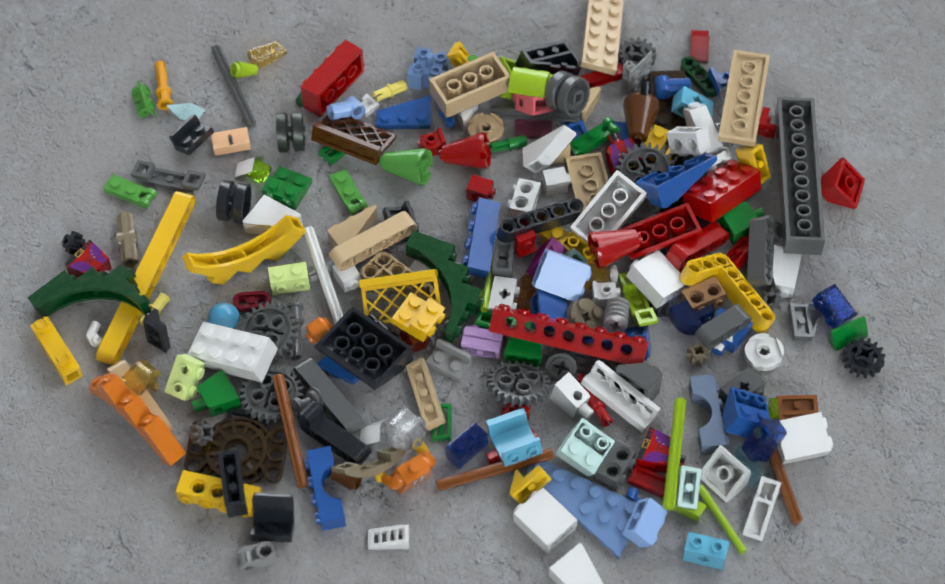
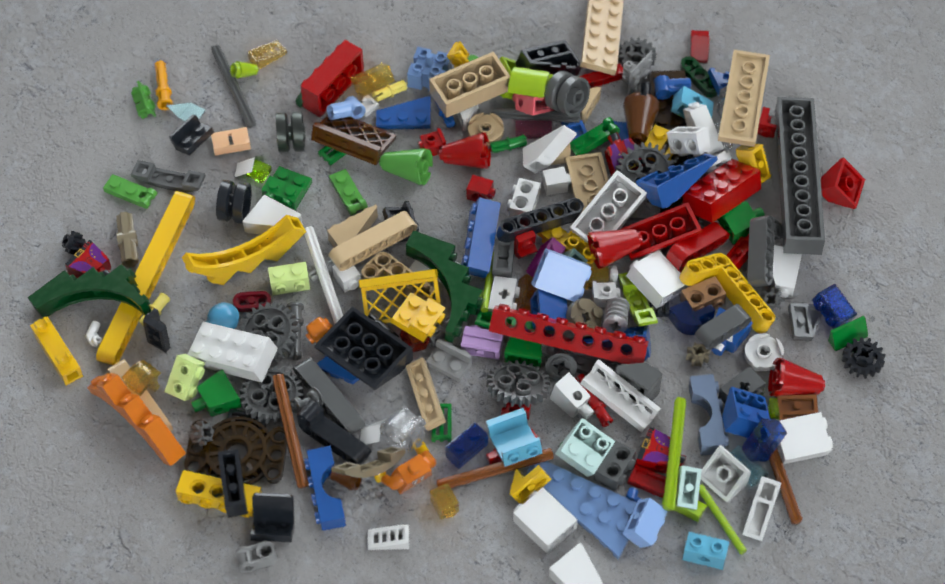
(372, 79): none -> clear yellow brick
(444, 501): none -> clear yellow brick
(793, 380): none -> red cone

